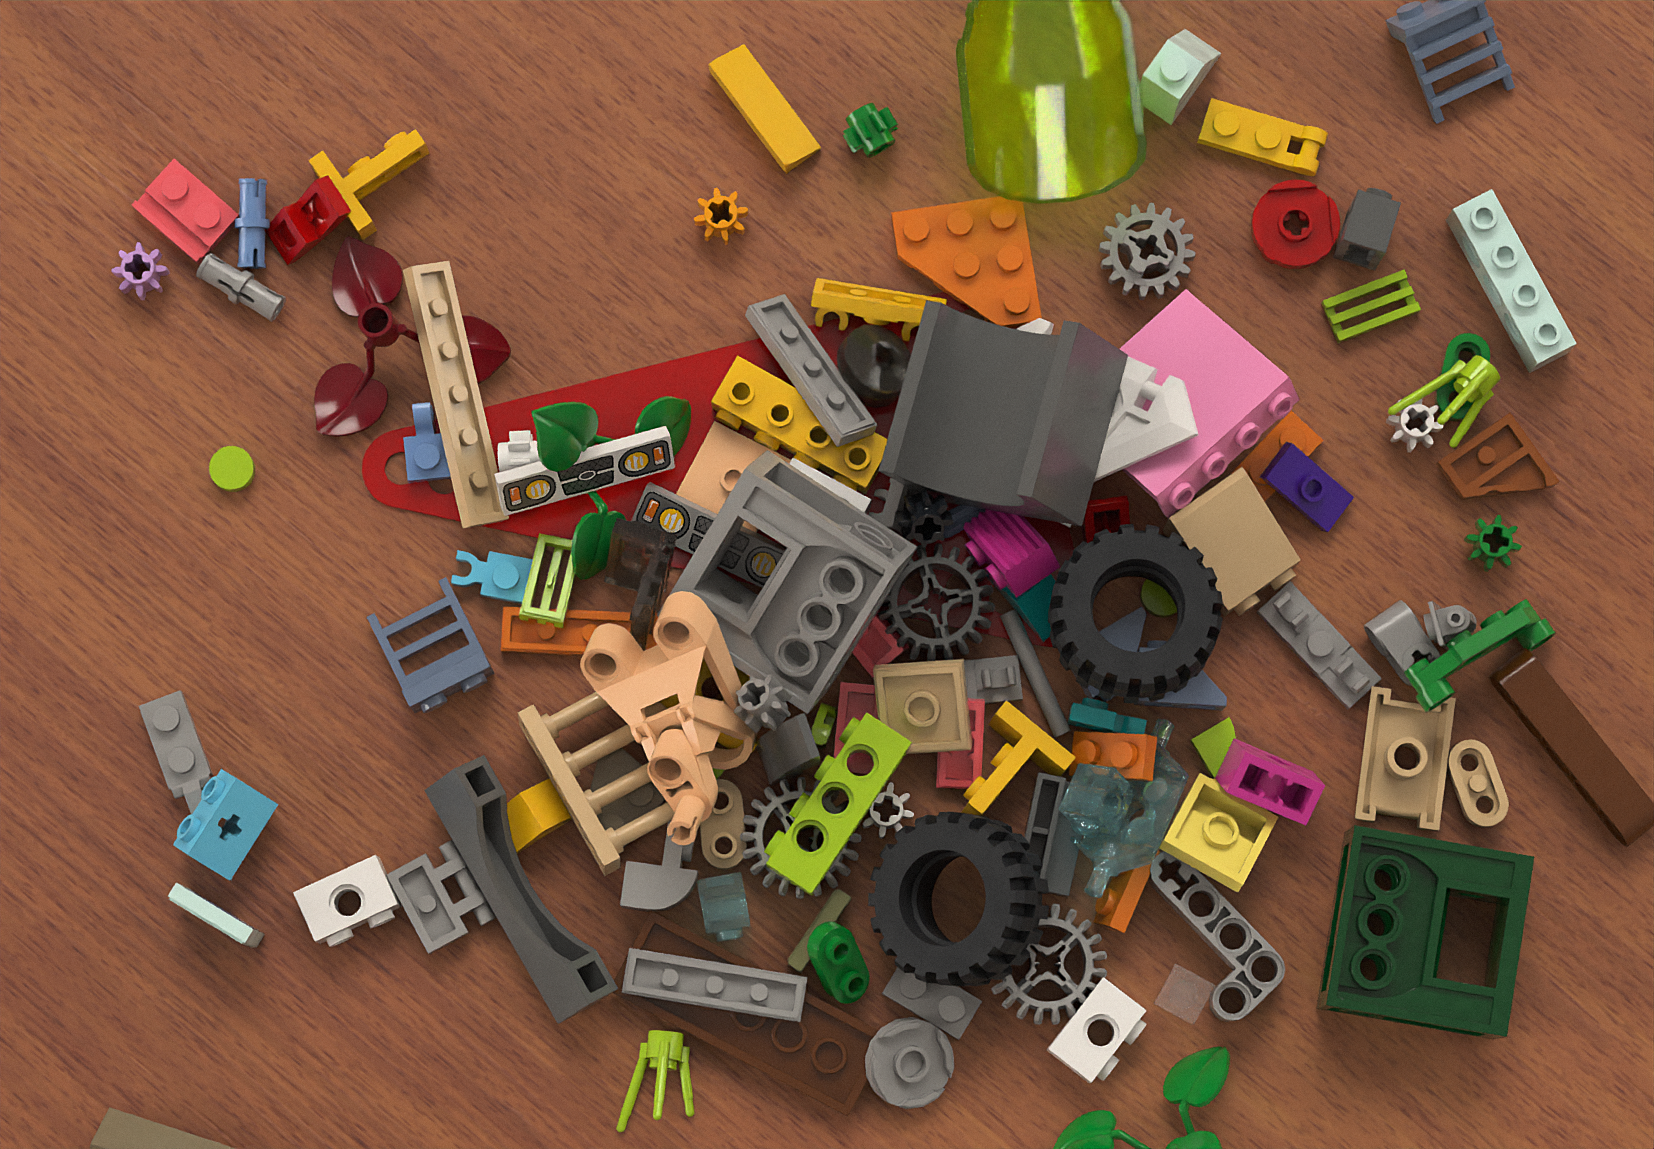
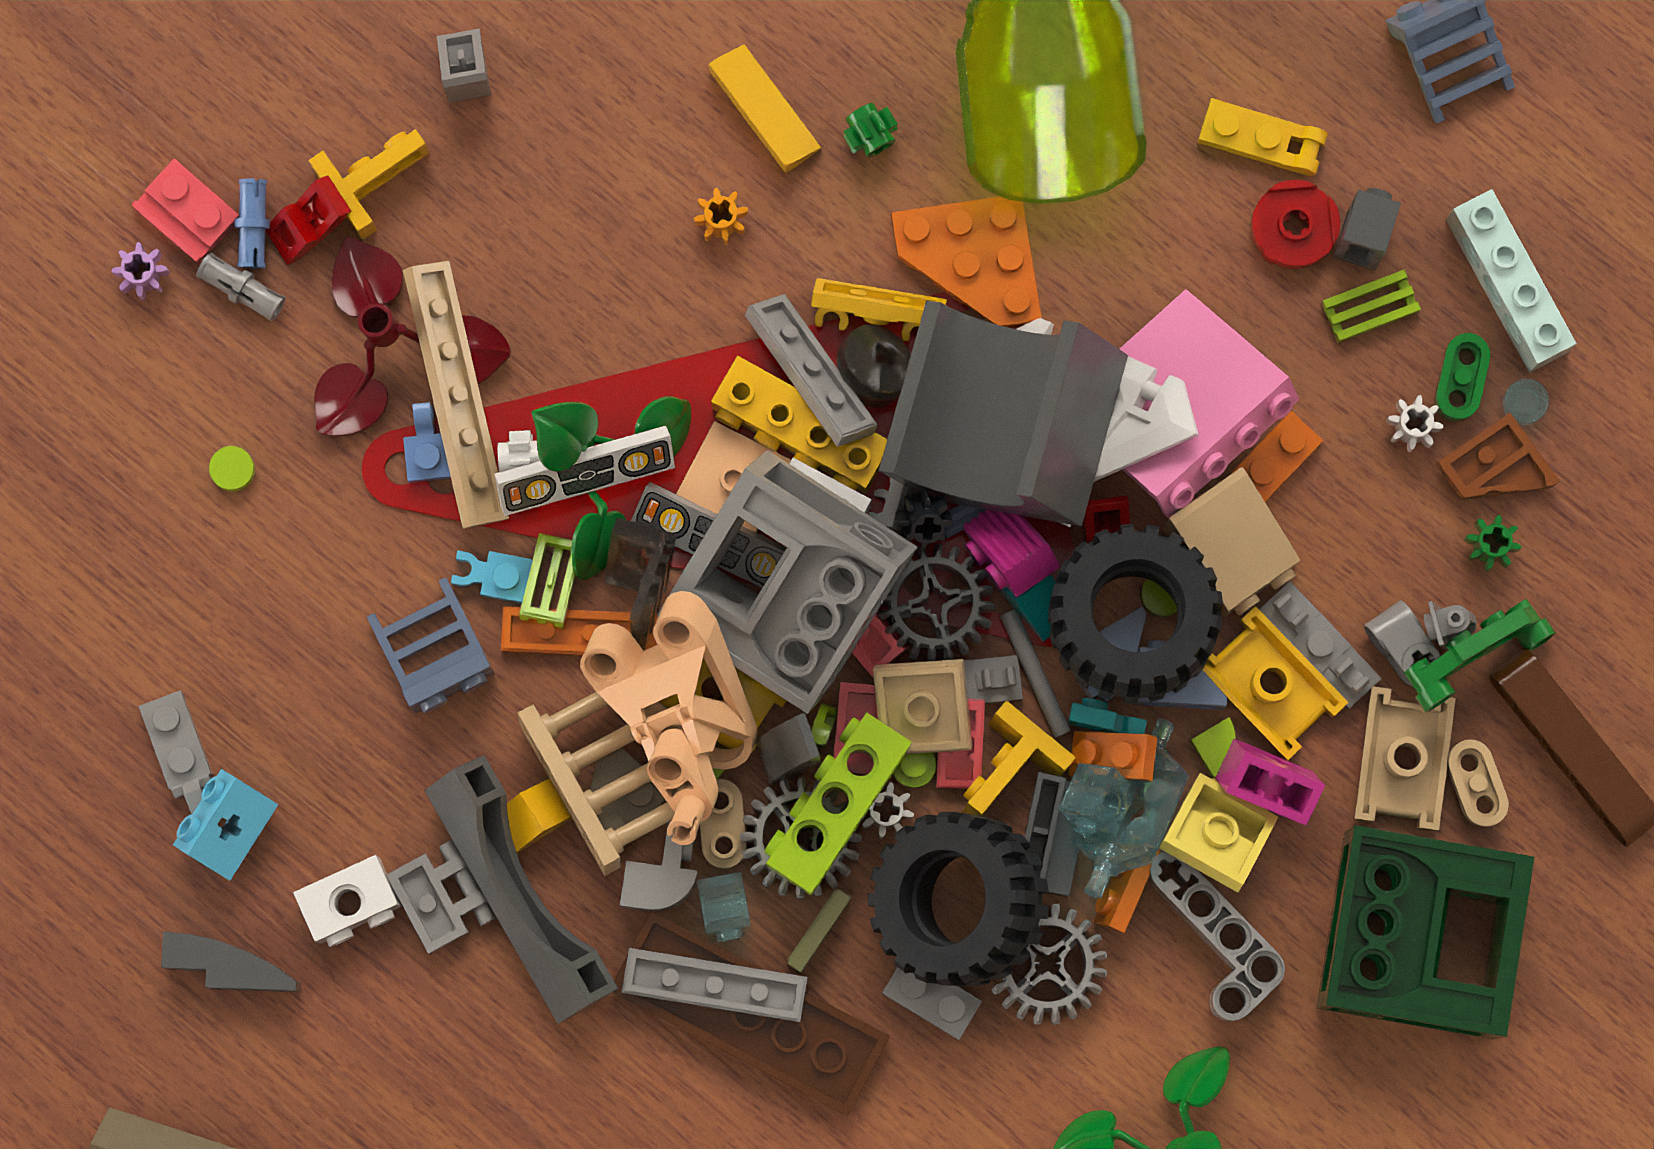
(215, 916): light aqua tile -> none
(224, 964): none -> dark grey slope
(463, 65): none -> light grey slope
(664, 1052): lime plant -> none
(763, 703): light grey gear -> none
(840, 971): green plate -> none
(909, 1062): light grey tile -> none
(916, 769): none -> lime plate
(1103, 1004): white brick -> none
(1162, 260): light grey gear -> none
(1176, 74): light aqua slope -> none
(1184, 994): clear plate -> none
(1304, 692): none -> yellow piece
(1306, 486): dark purple plate -> none
(1472, 383): lime plant -> none
(1526, 401): none -> clear light blue tile

